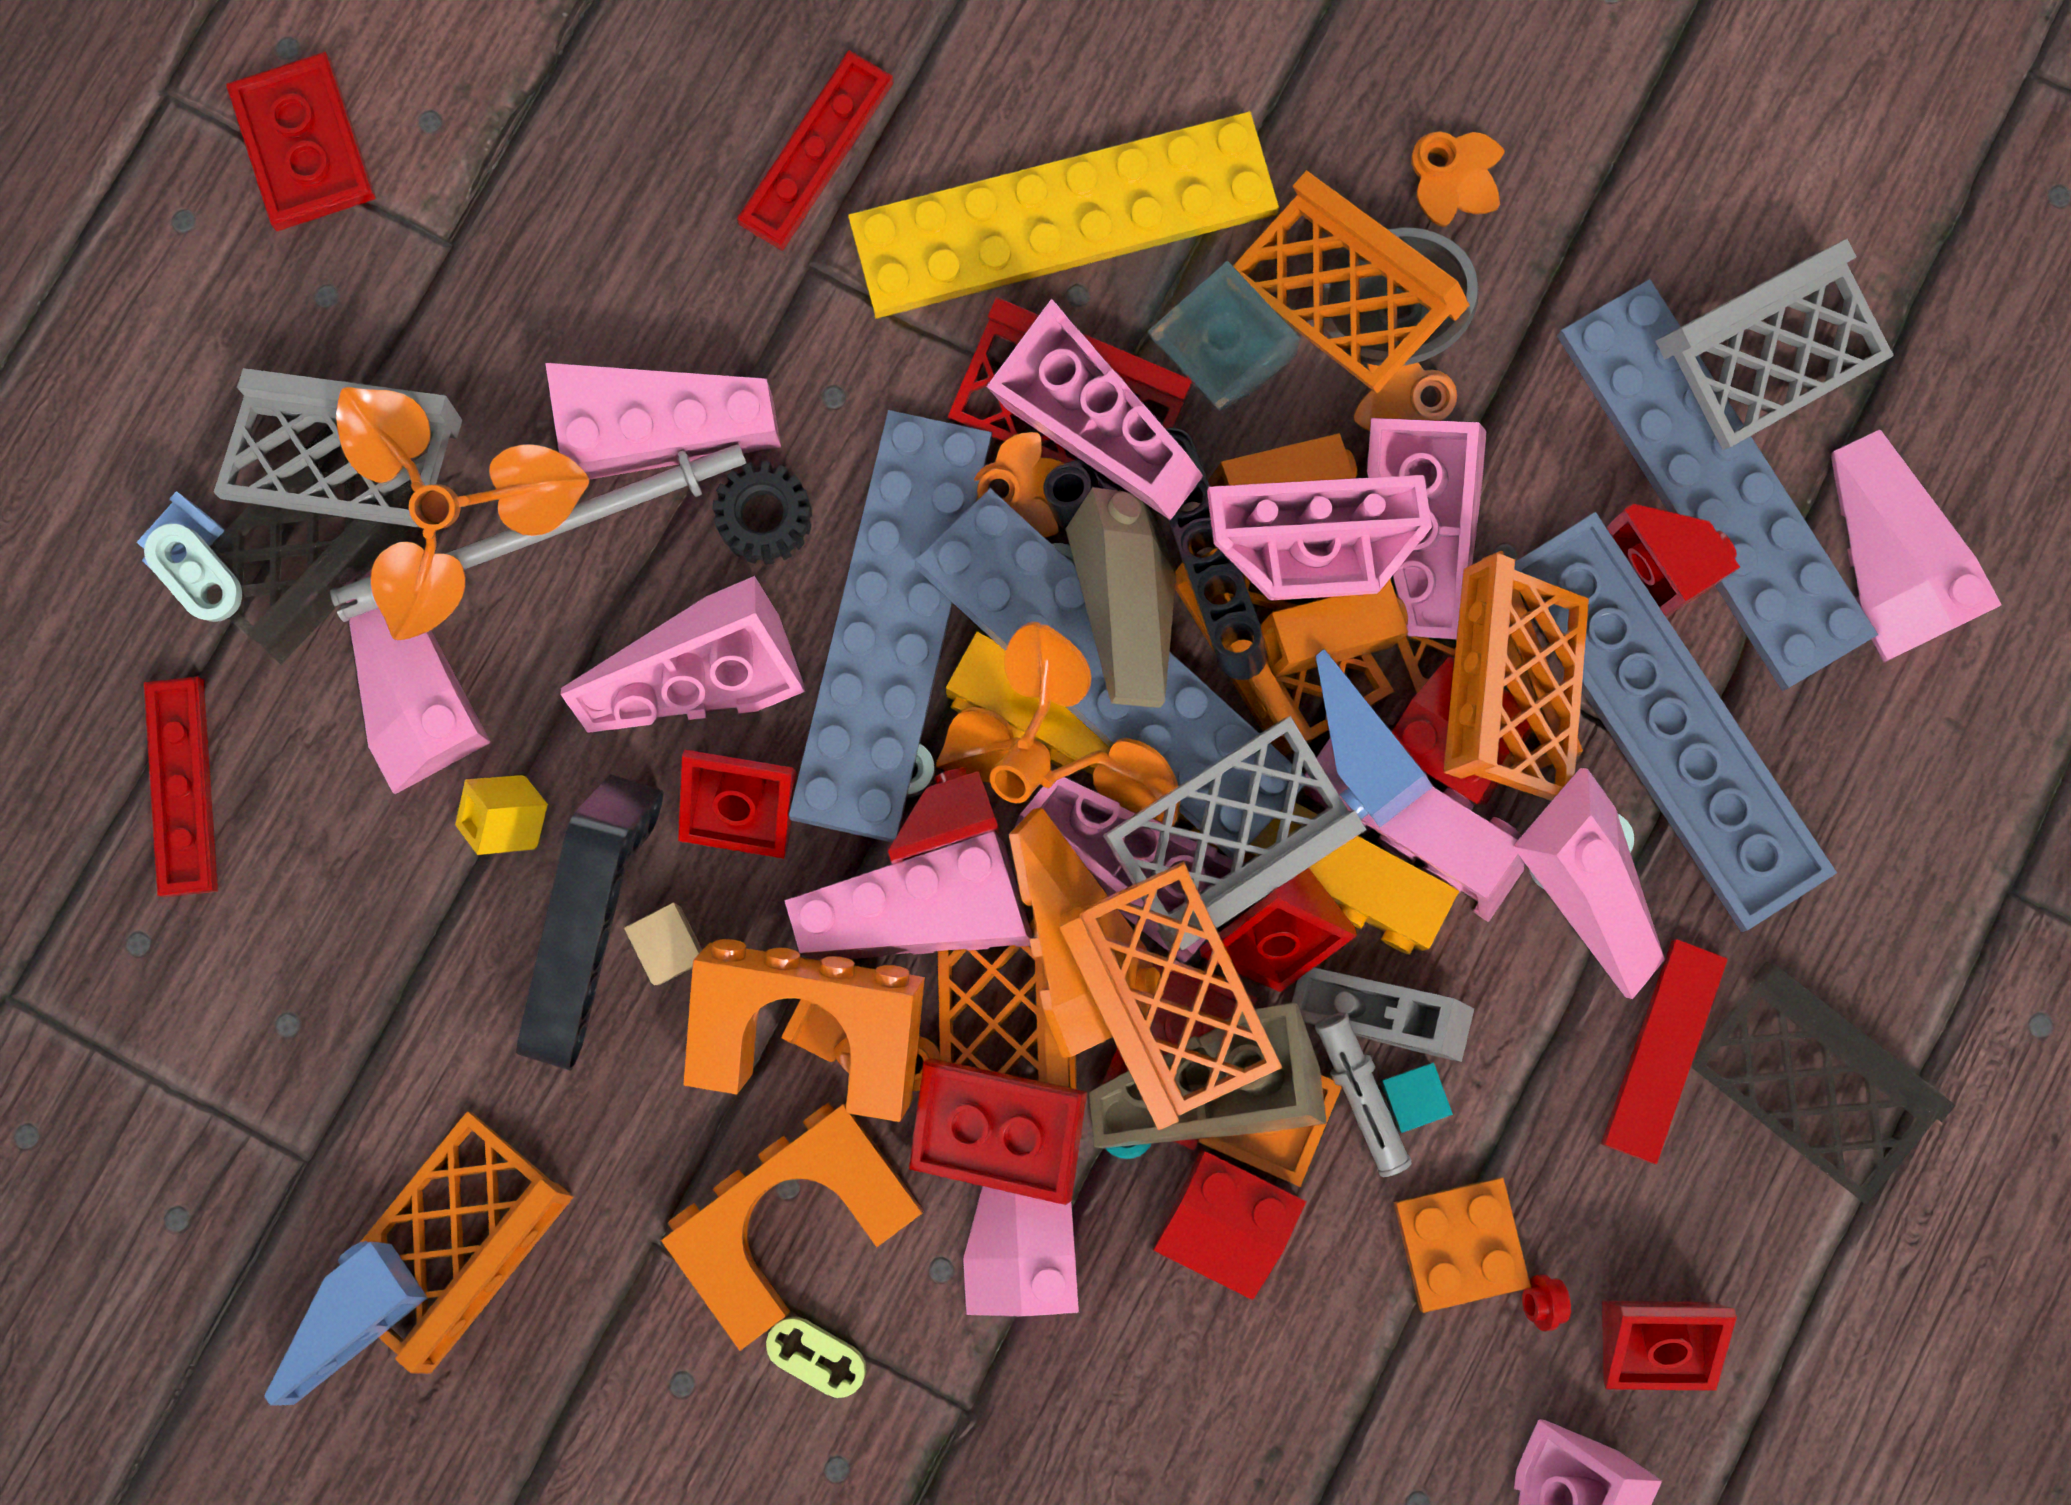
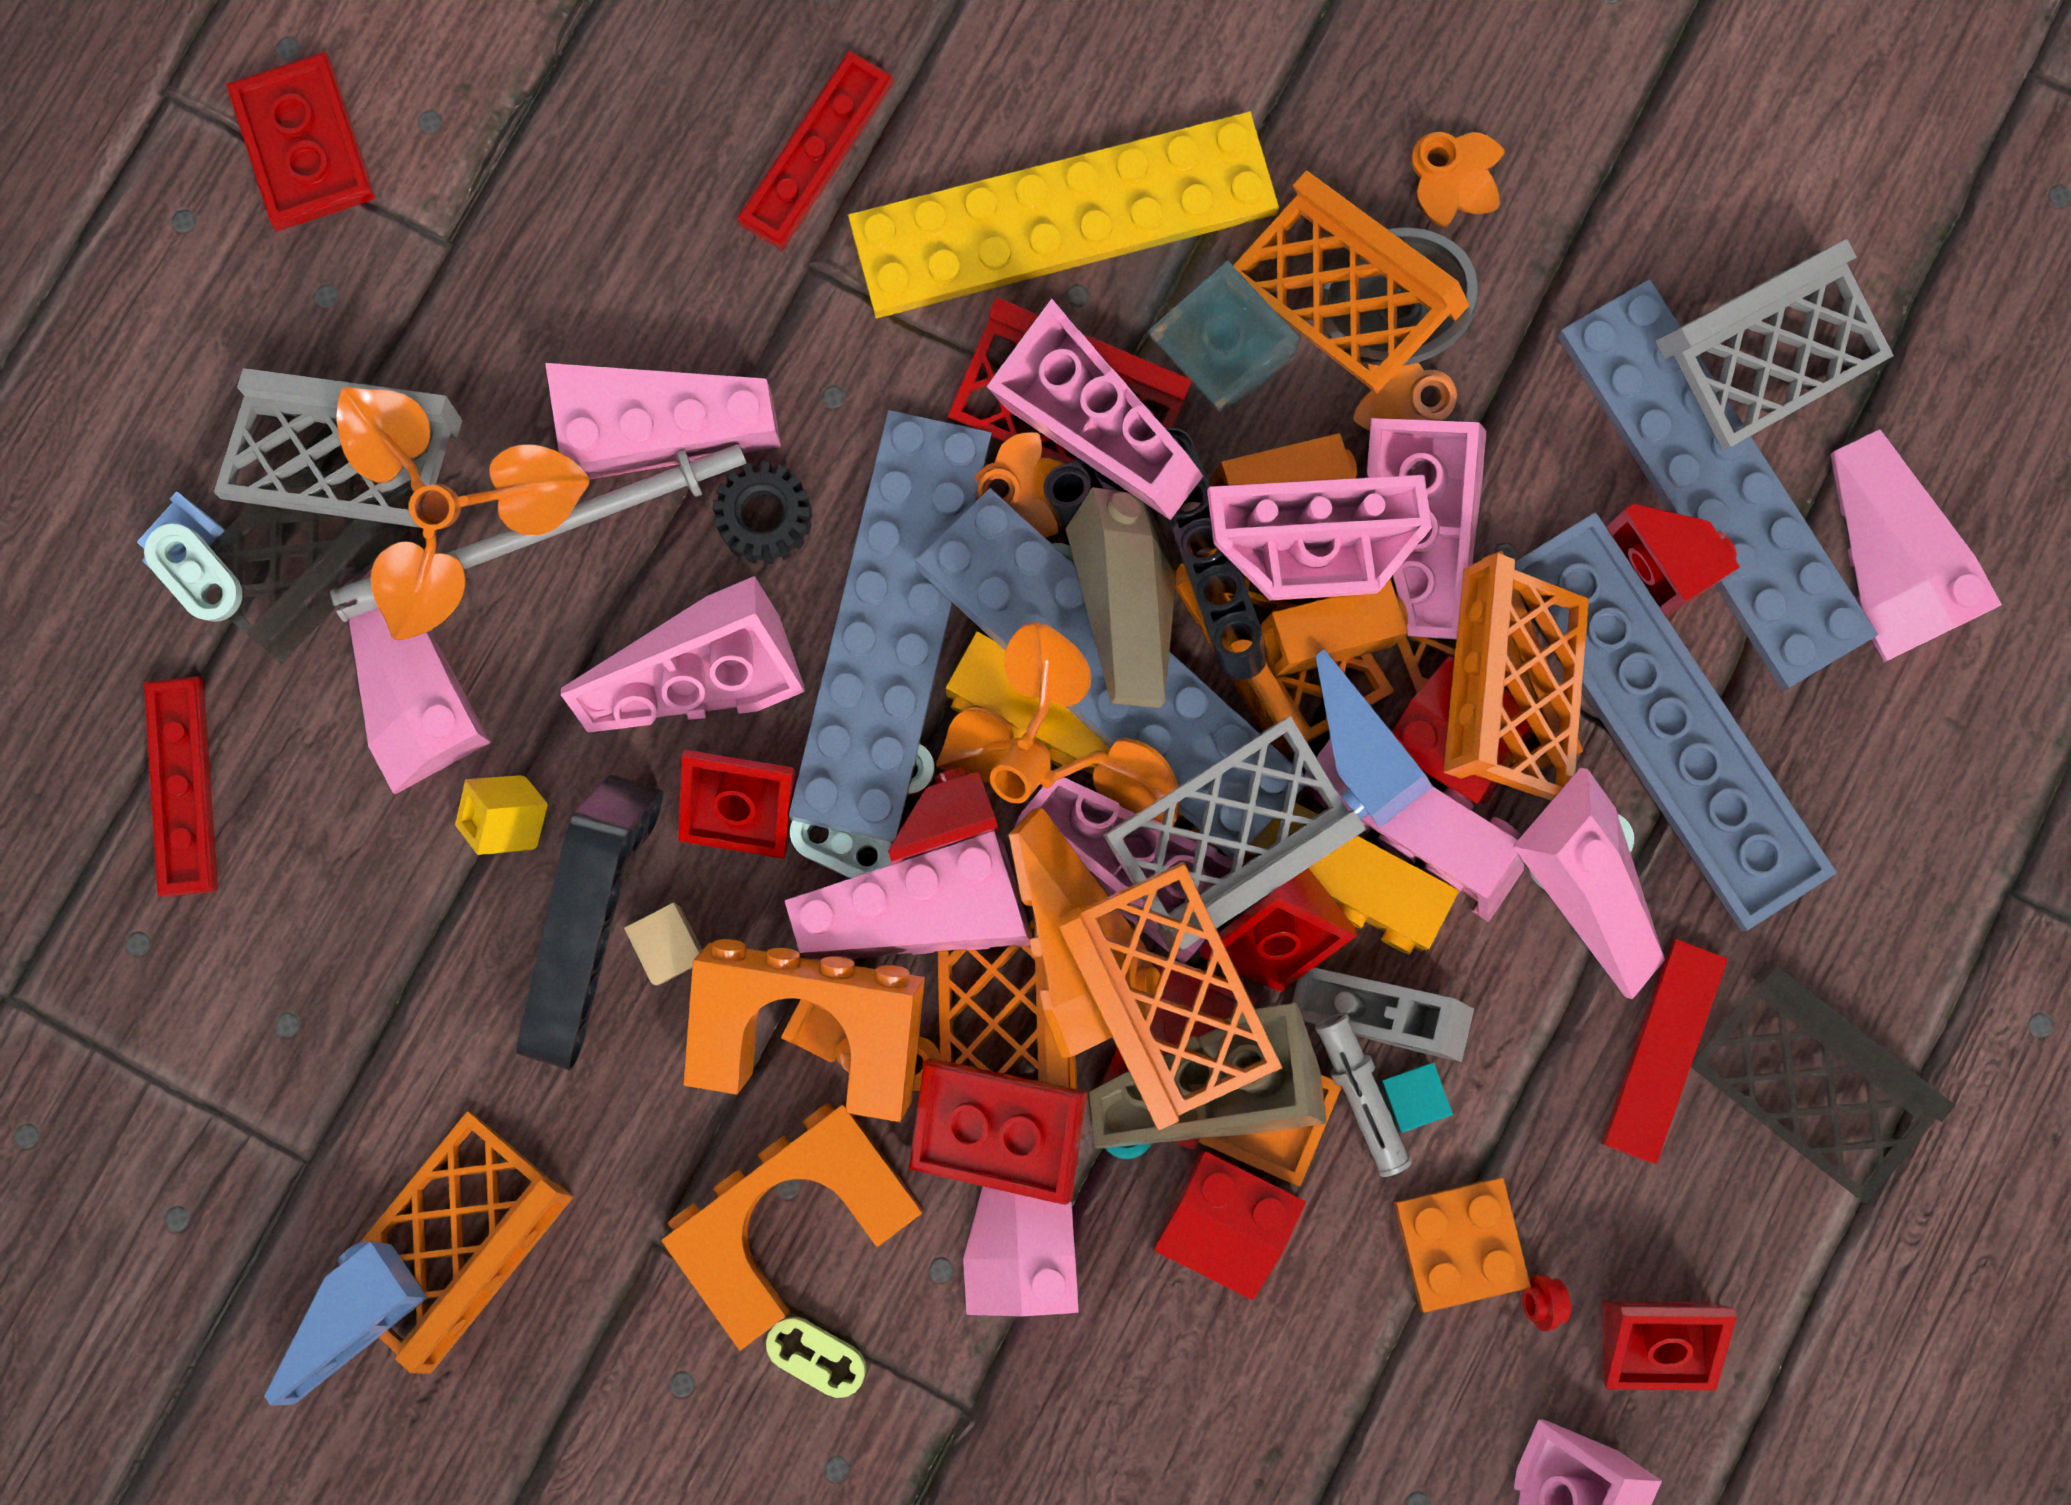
(839, 850): none -> light aqua plate

